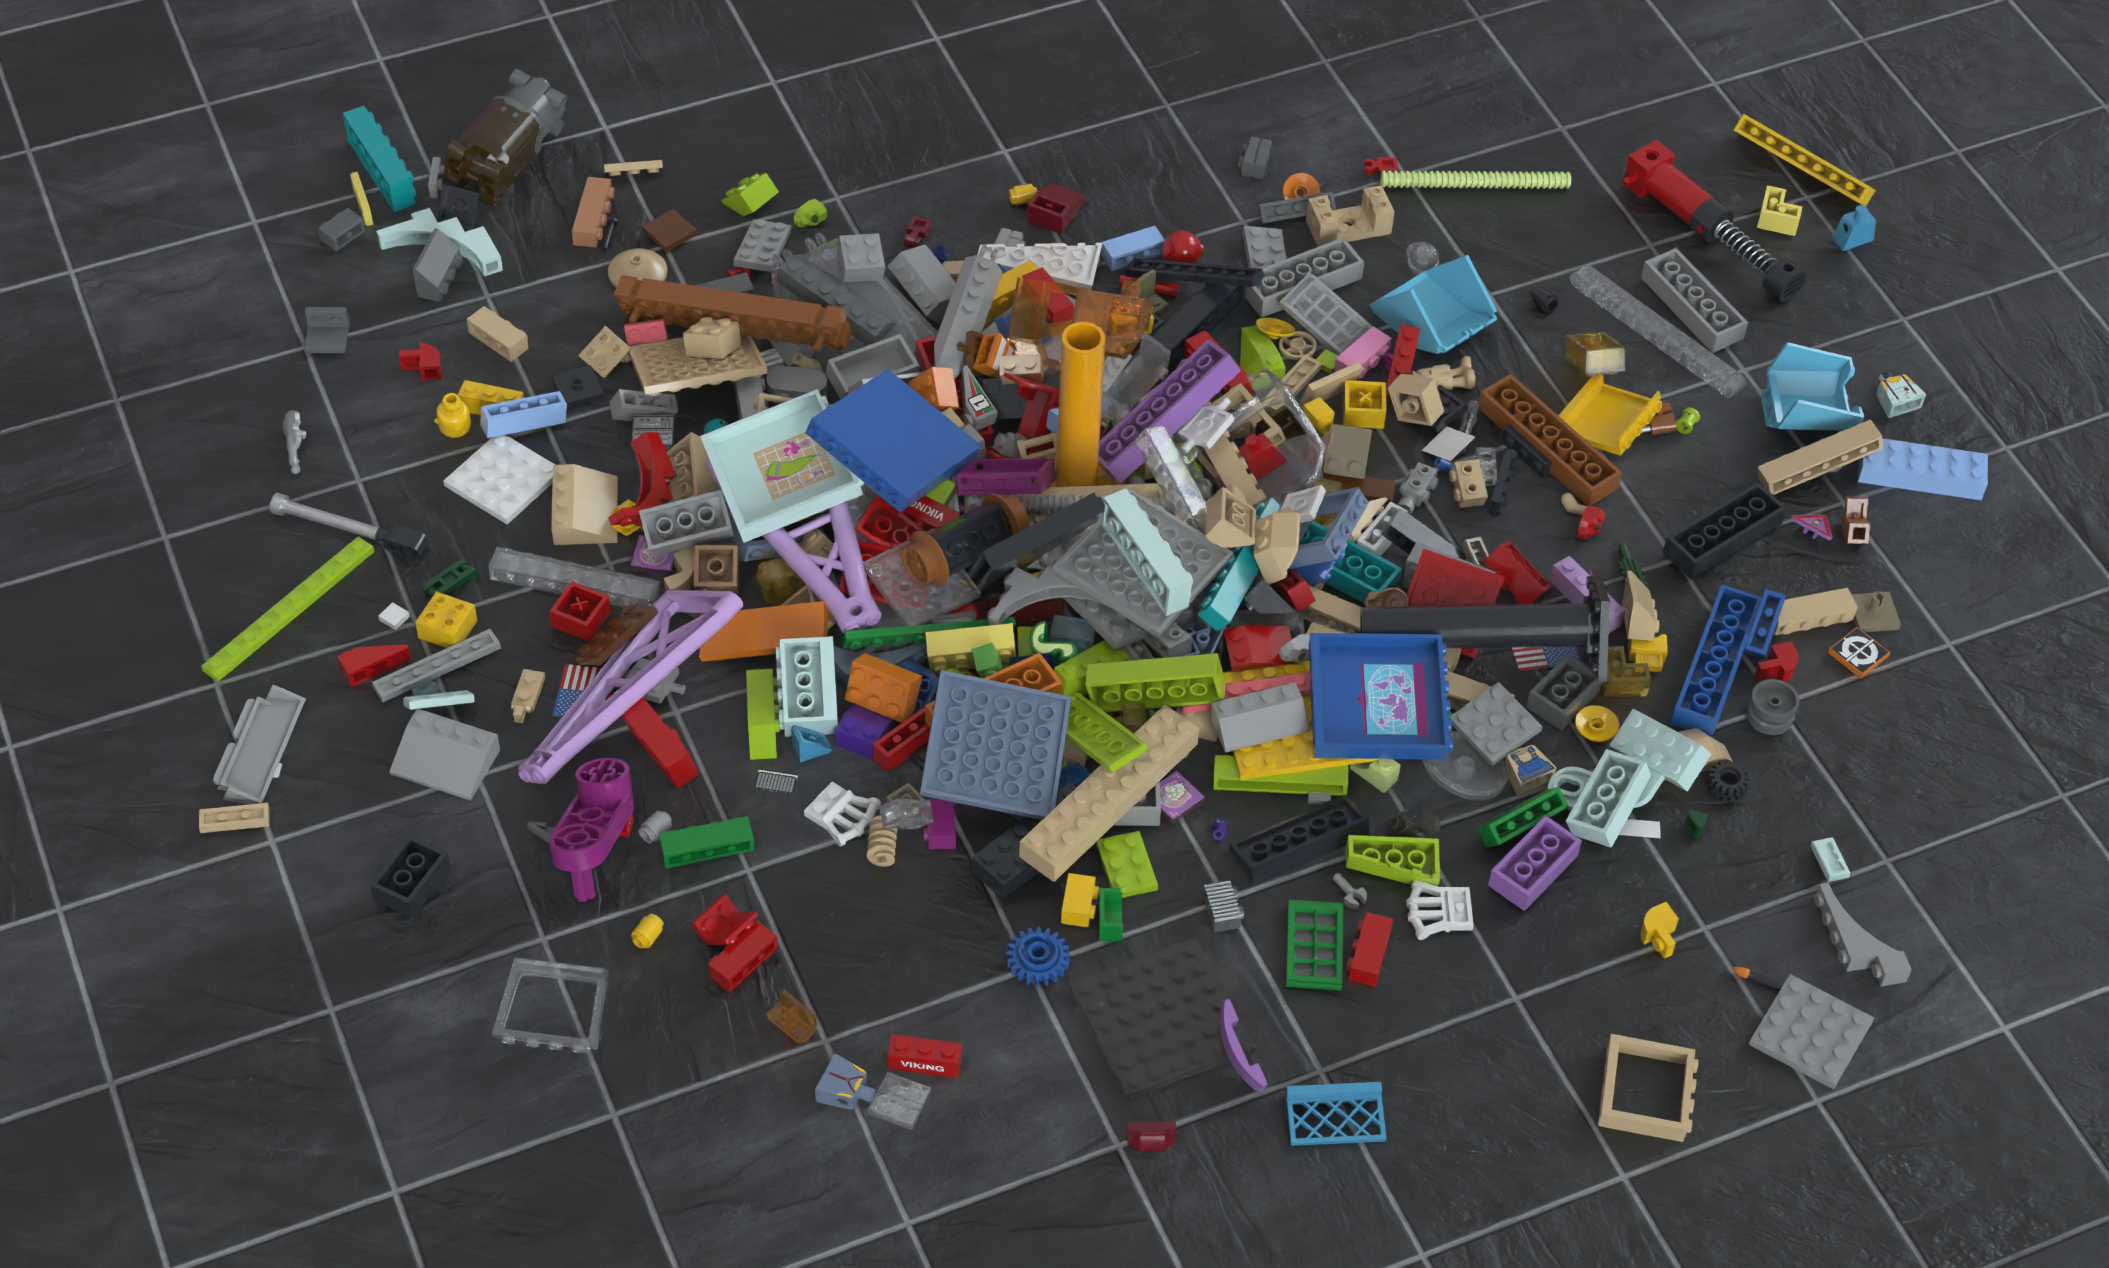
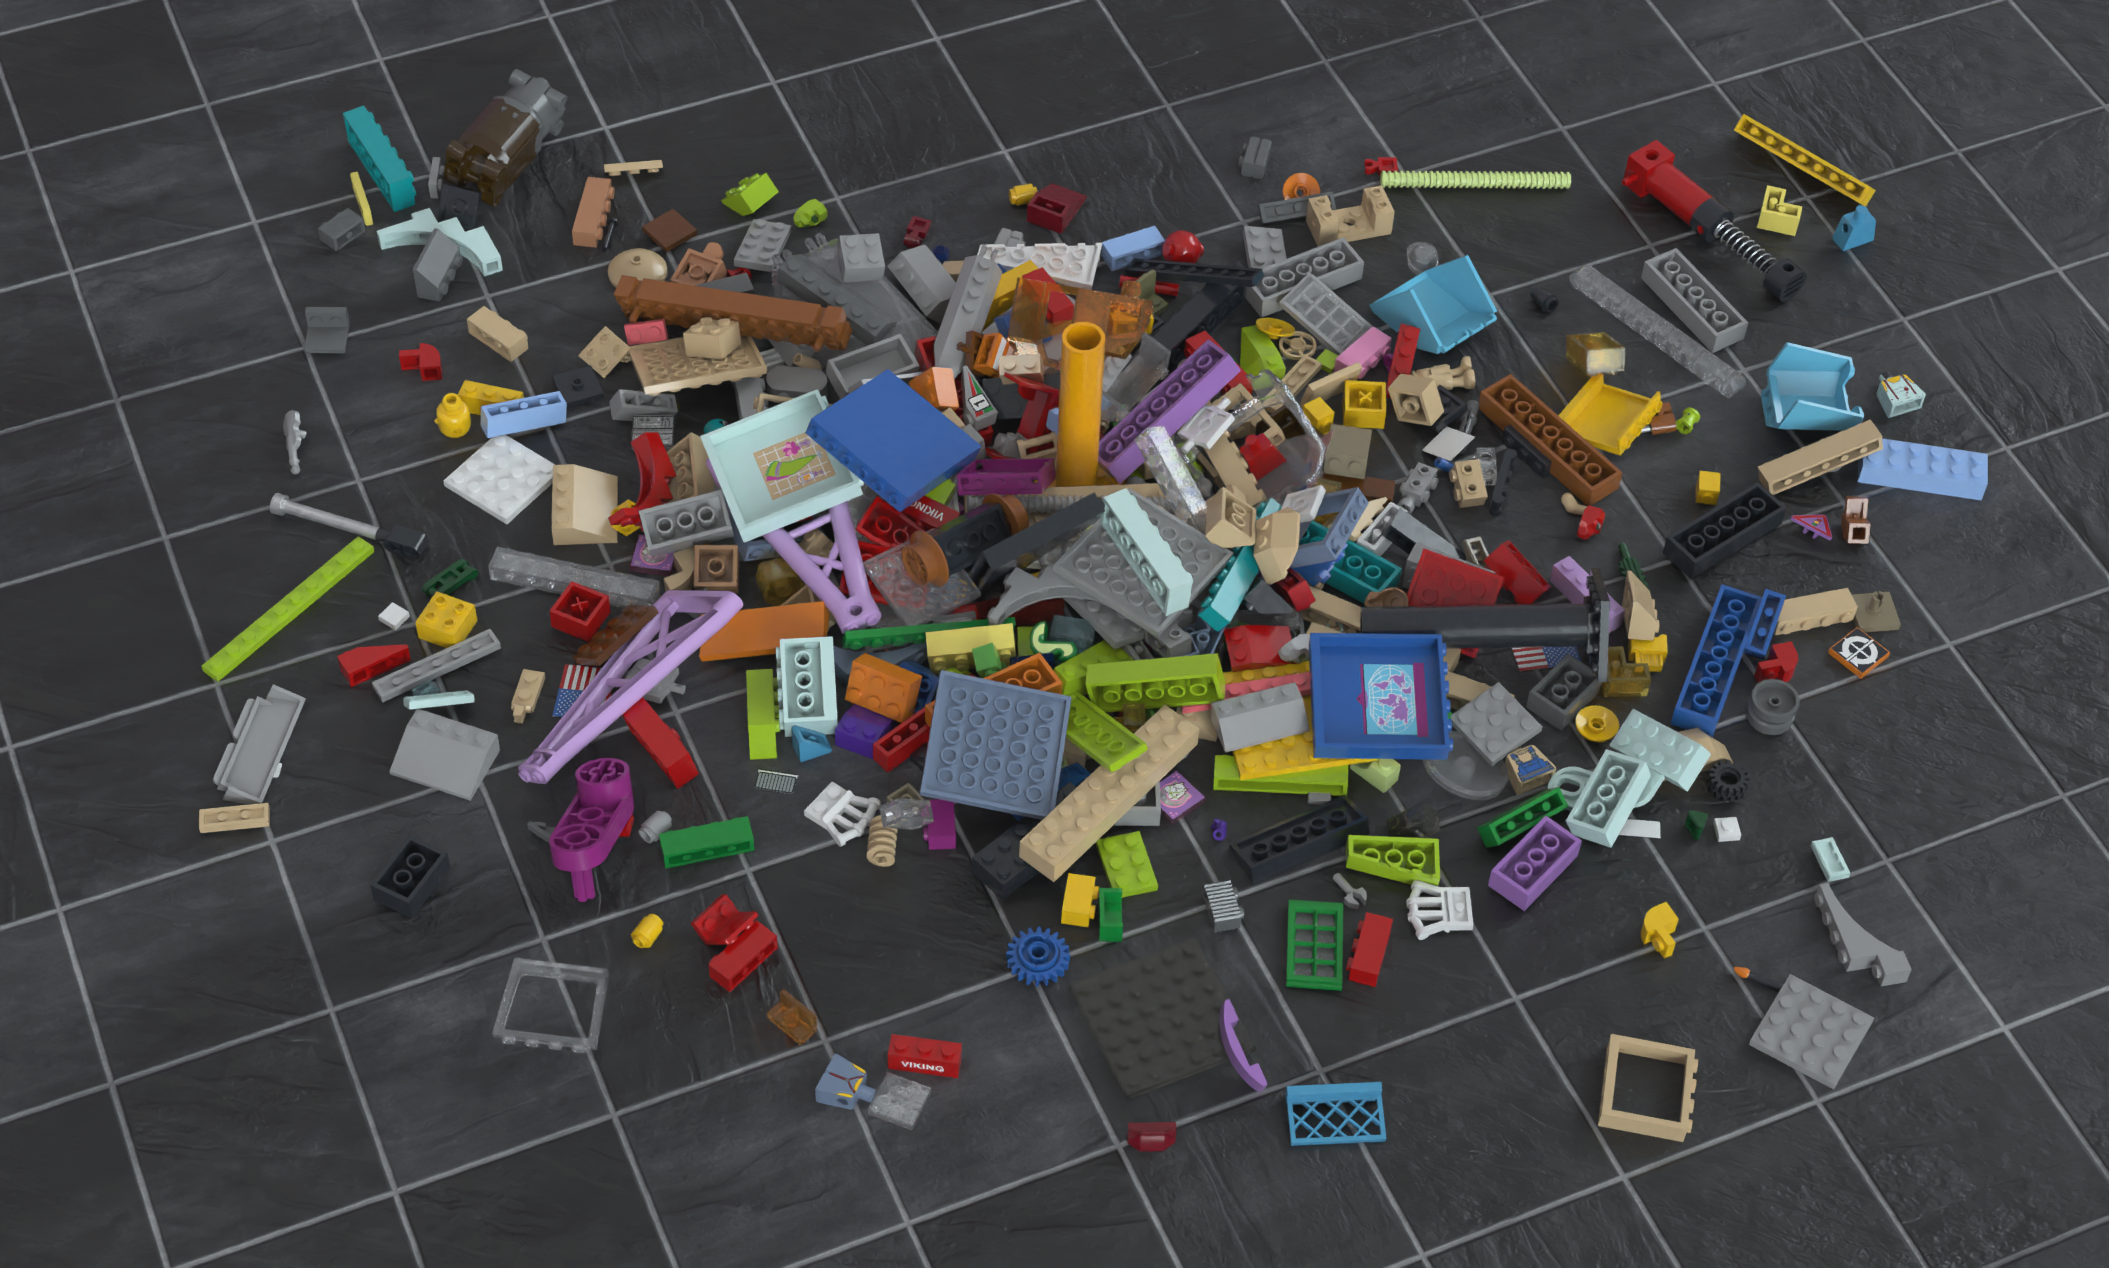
(697, 266): none -> nougat brick
(1707, 487): none -> yellow brick
(1727, 829): none -> white plate

